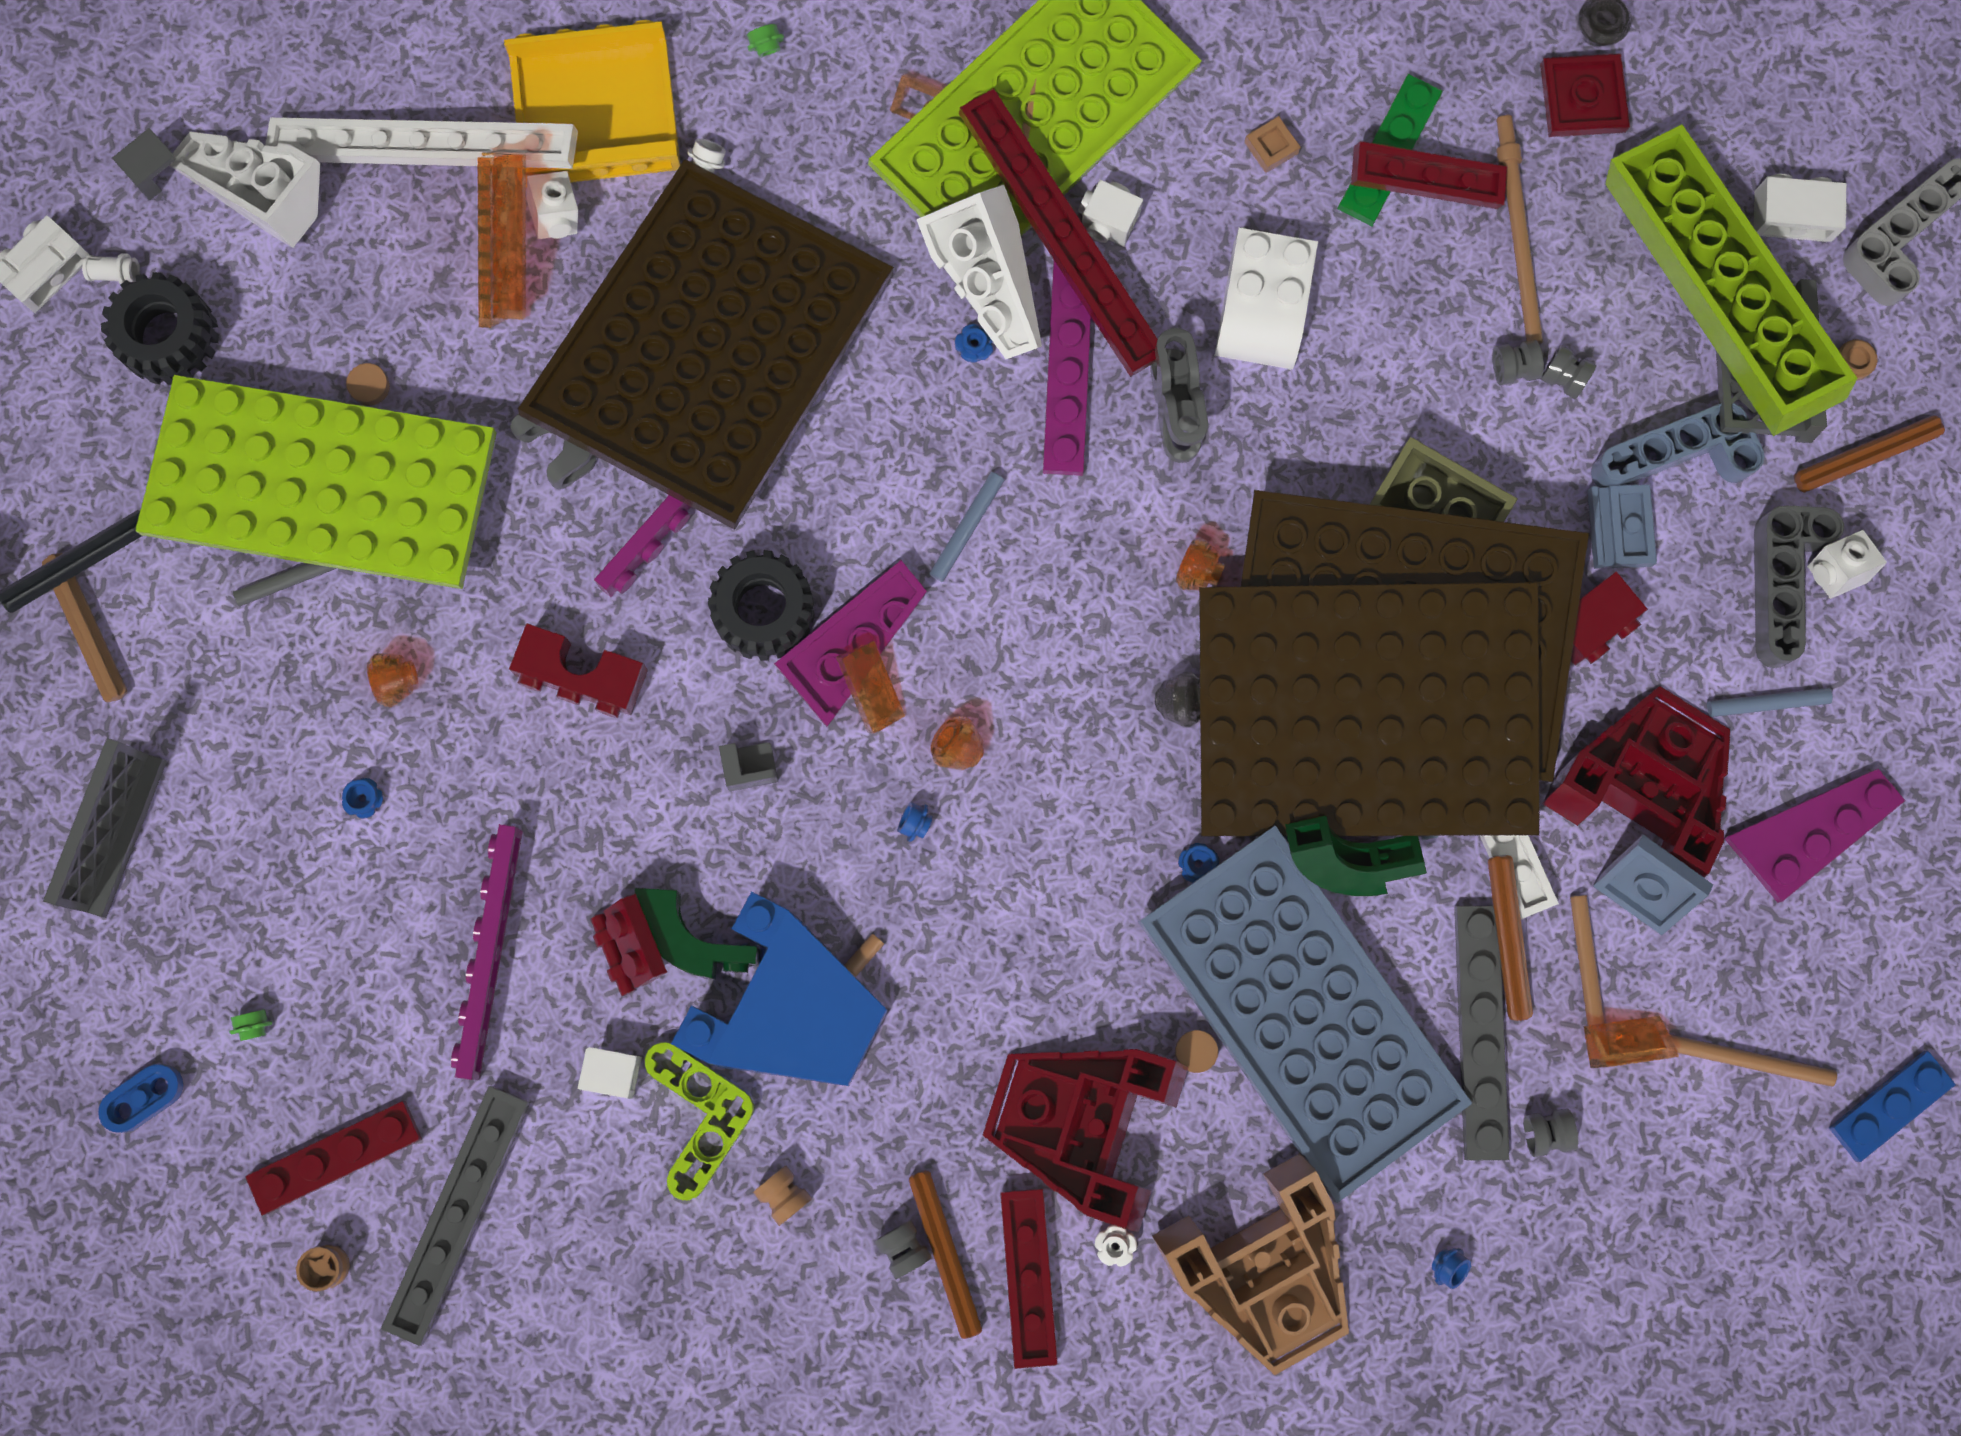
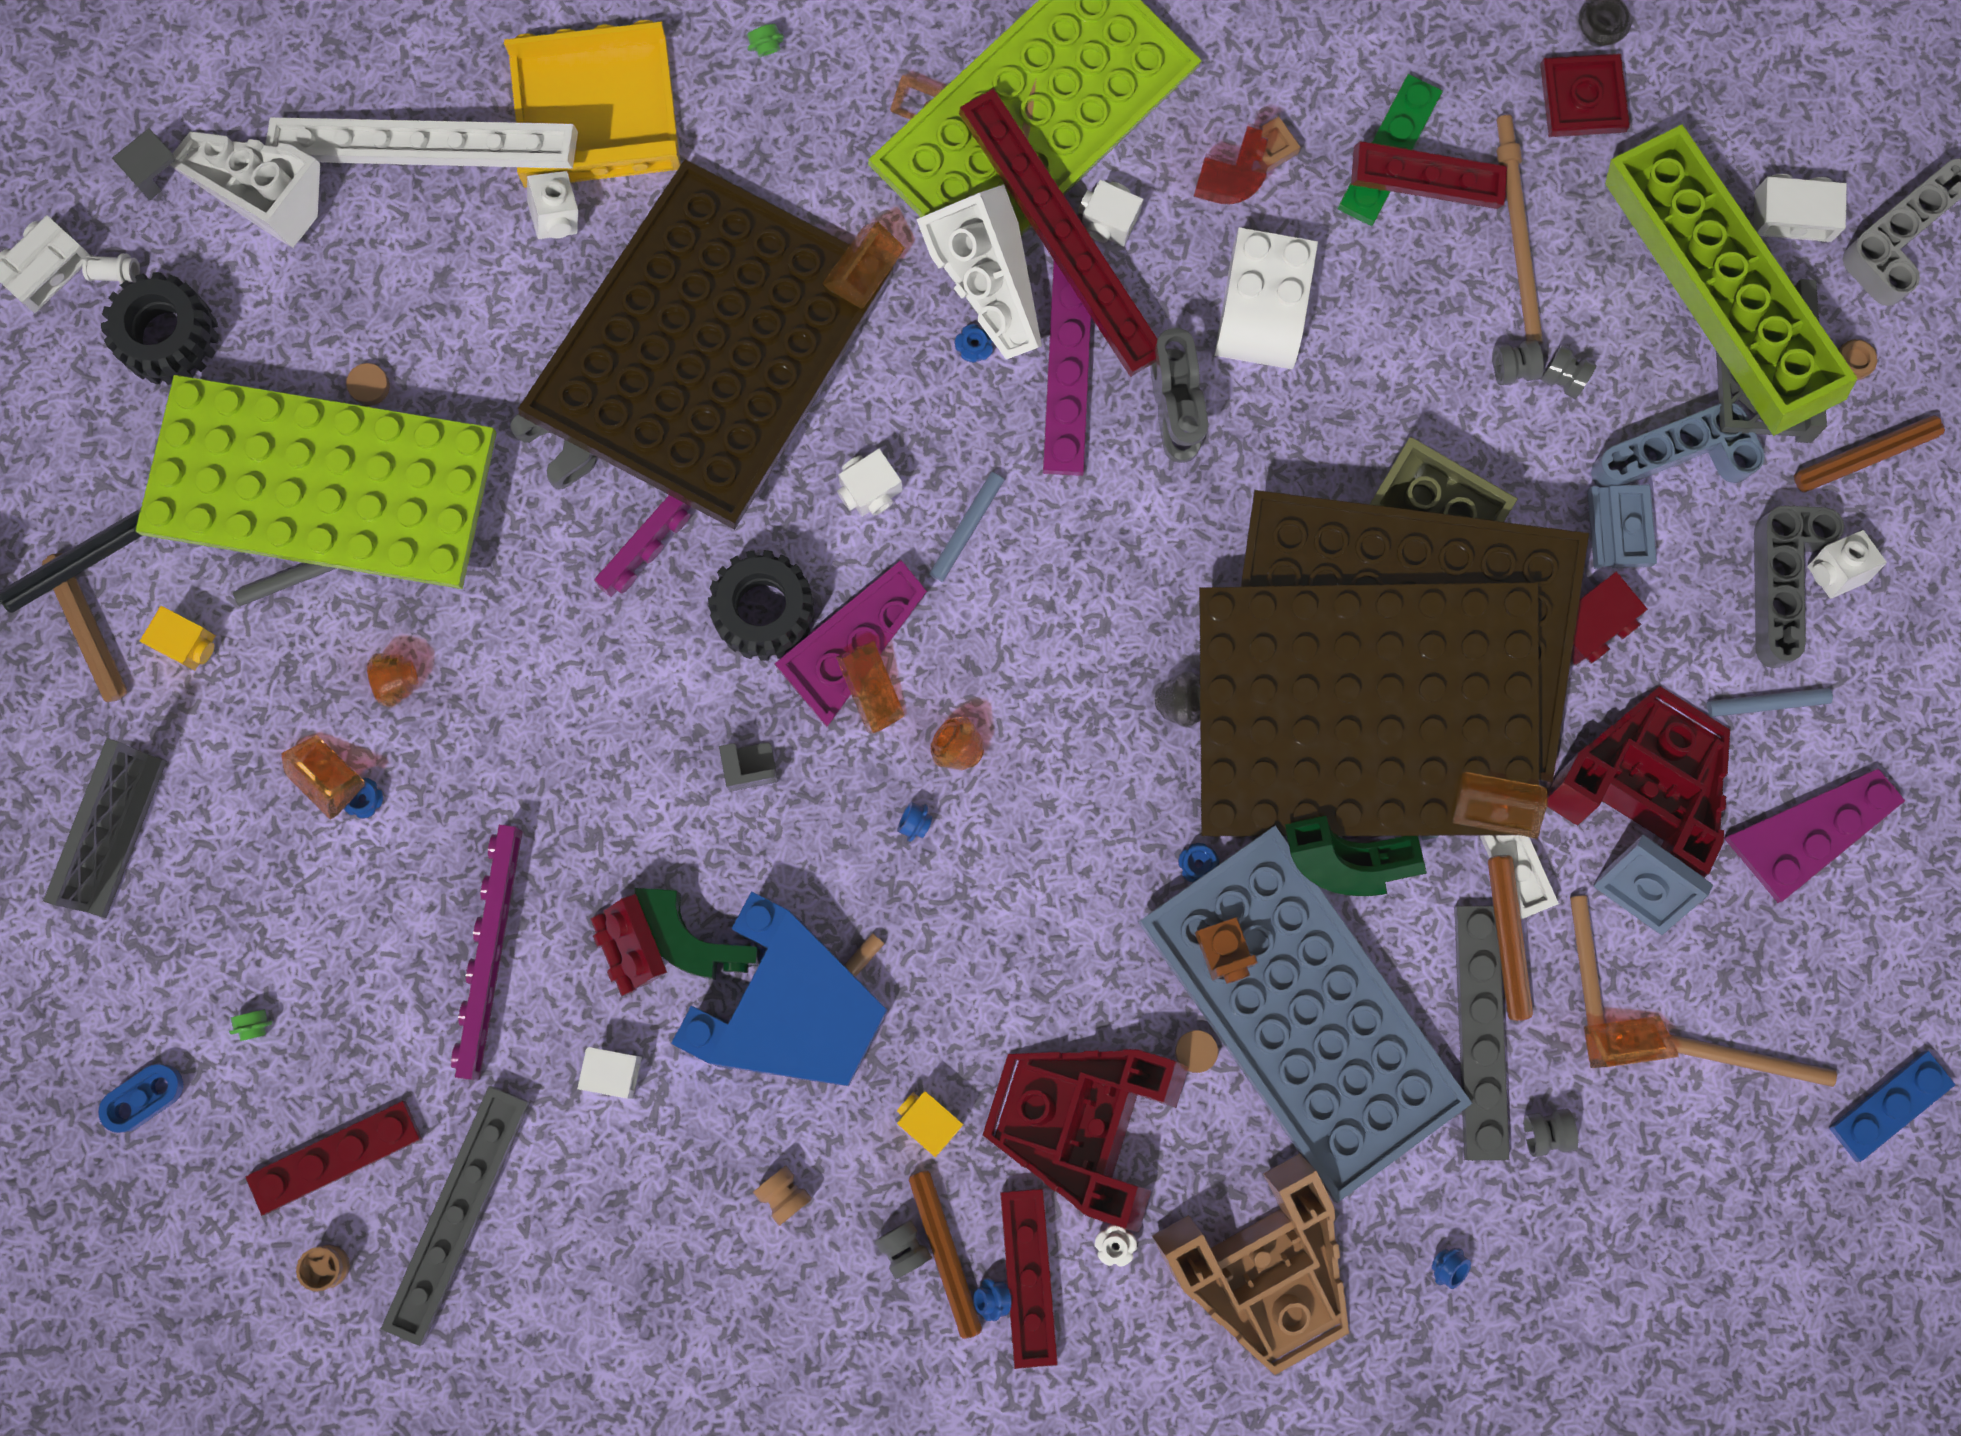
(179, 638): none -> yellow brick
(321, 775): none -> clear orange slope
(501, 238): clear orange fence -> none
(611, 685): dark red arch -> none
(707, 154): white plate -> none
(711, 1104): lime beam -> none
(864, 264): none -> clear orange slope
(869, 484): none -> white brick
(928, 1122): none -> yellow brick
(992, 1300): none -> blue plate
(1199, 566): clear orange cone -> none
(1225, 951): none -> dark orange bracket
(1234, 181): none -> clear red brick
(1500, 805): none -> clear orange slope

